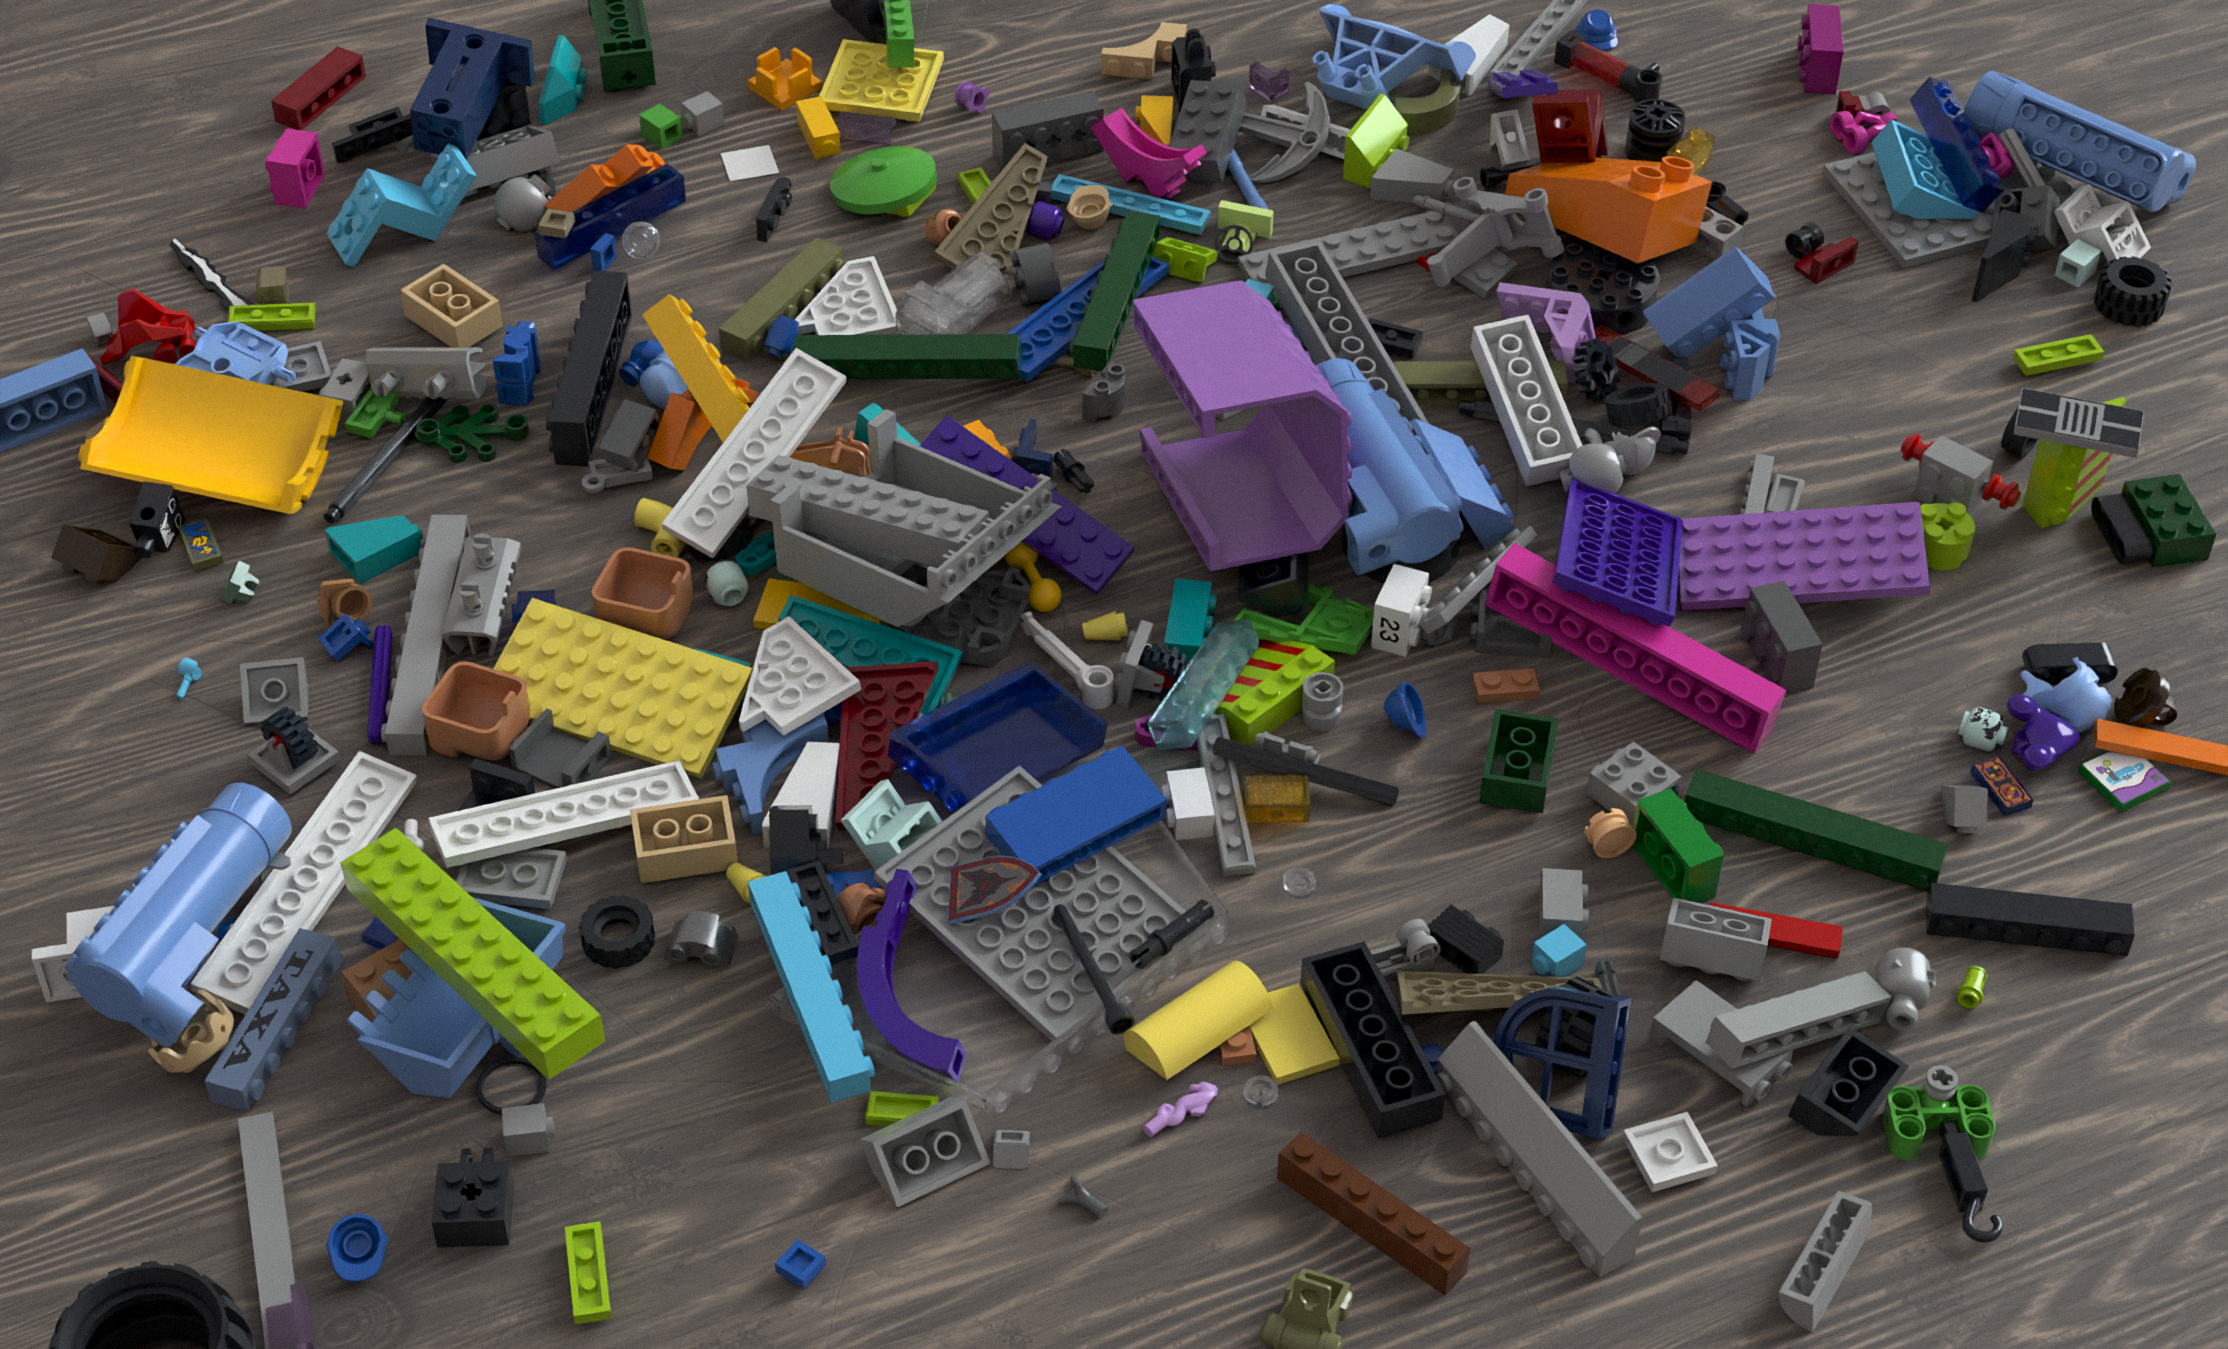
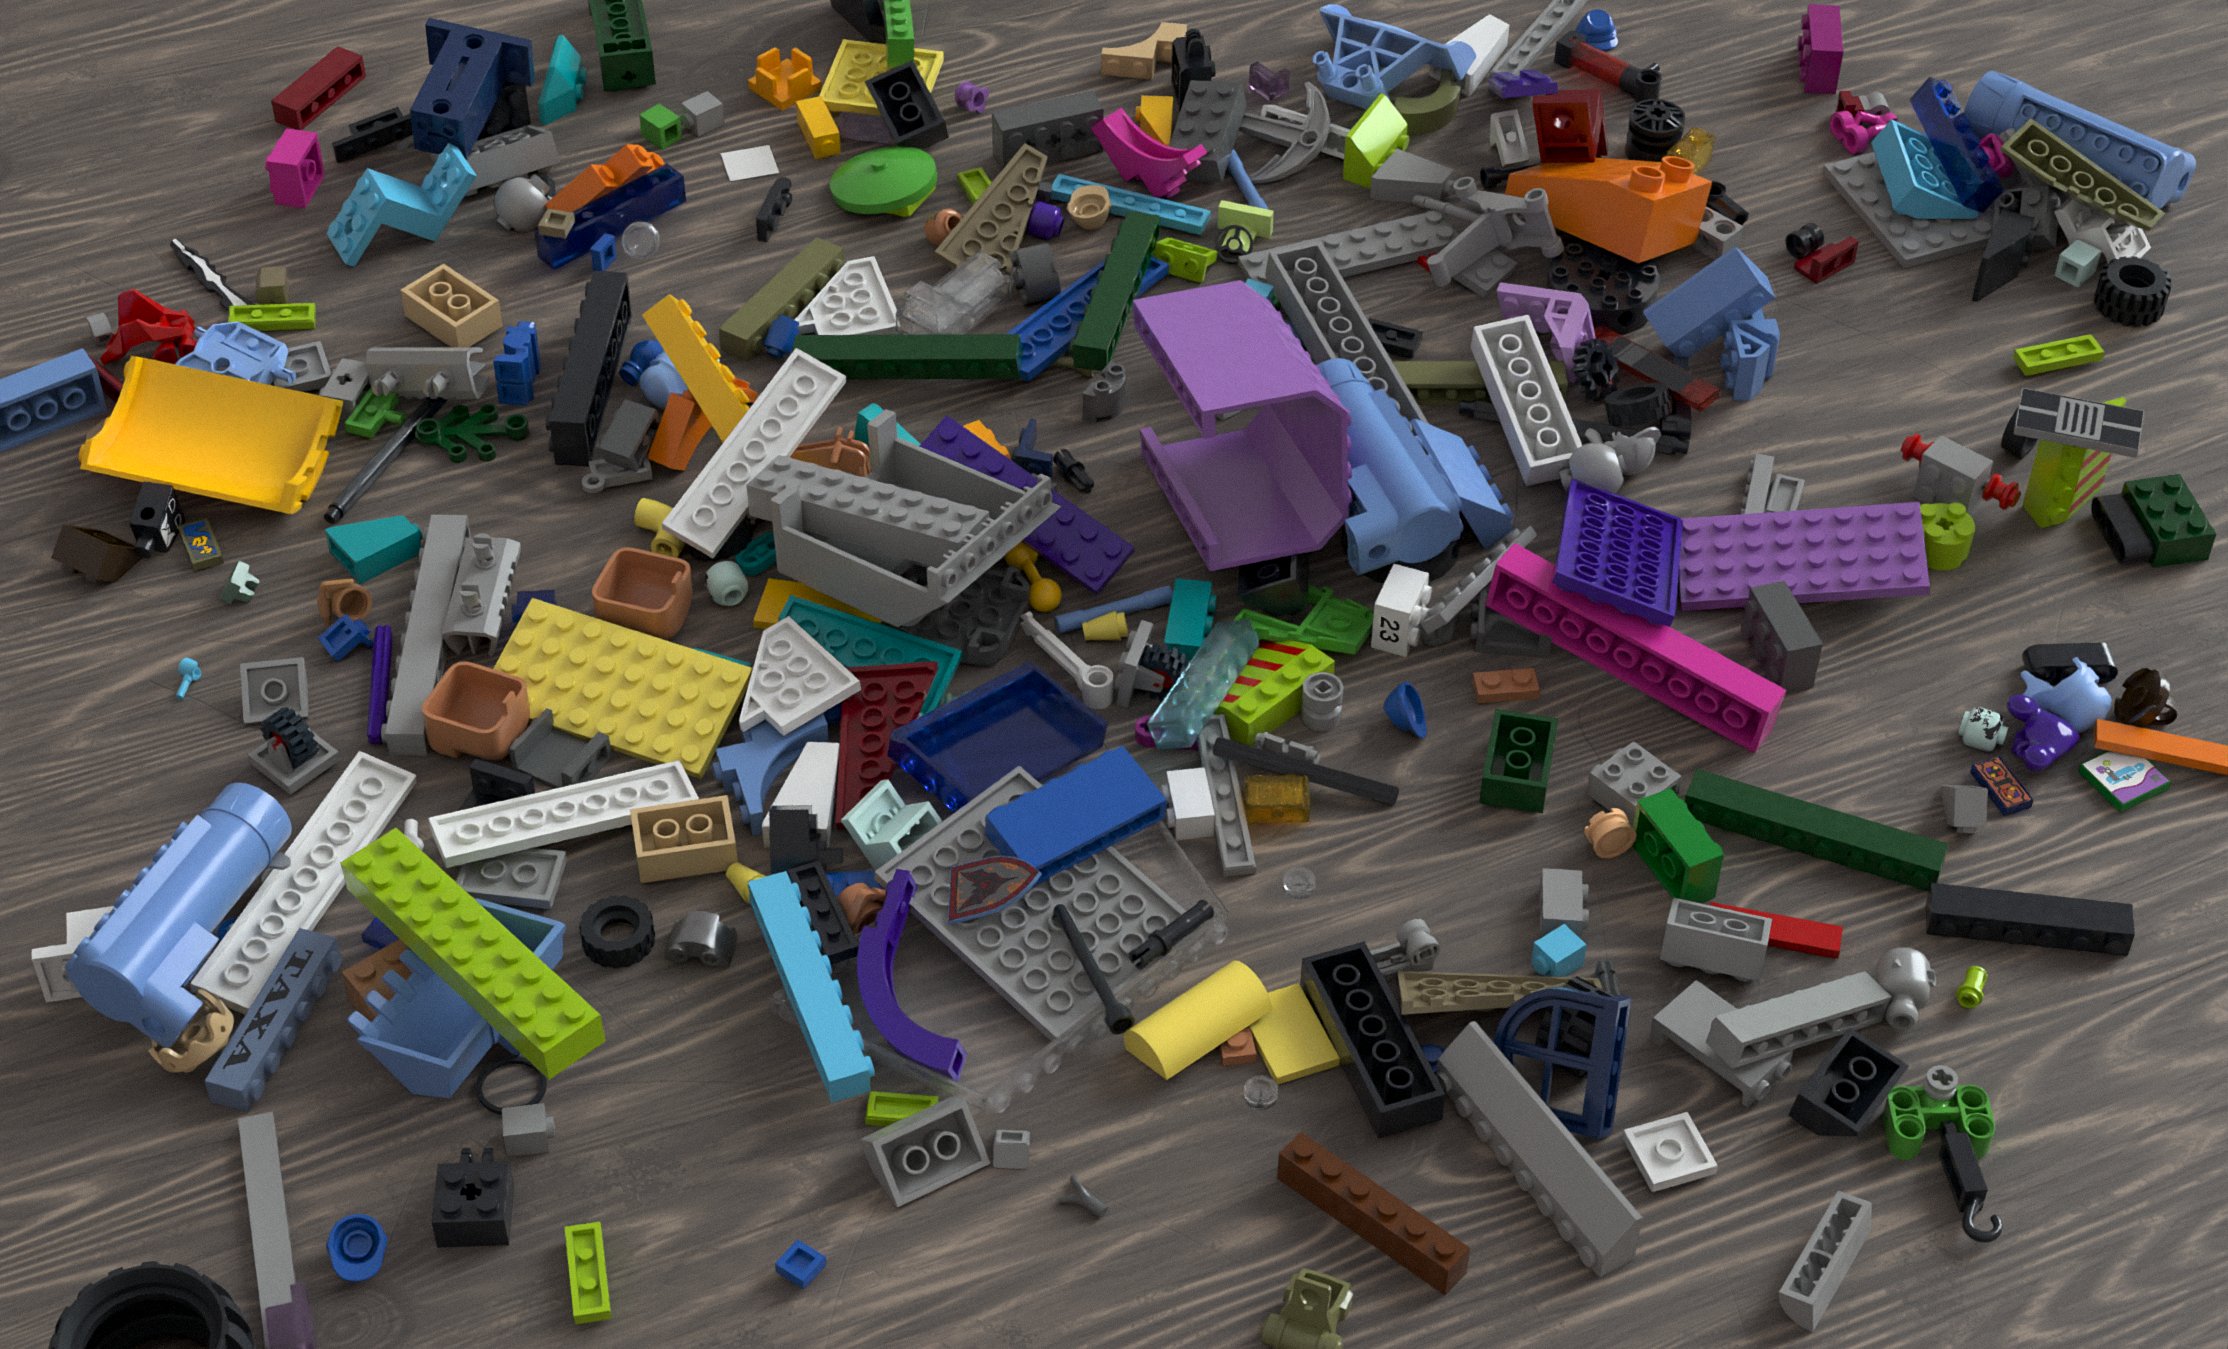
(908, 107): none -> black slope
(1146, 600): none -> medium blue piece
(1193, 1103): lavender animal -> none
(1466, 941): black brick -> none
(2078, 176): none -> olive wedge

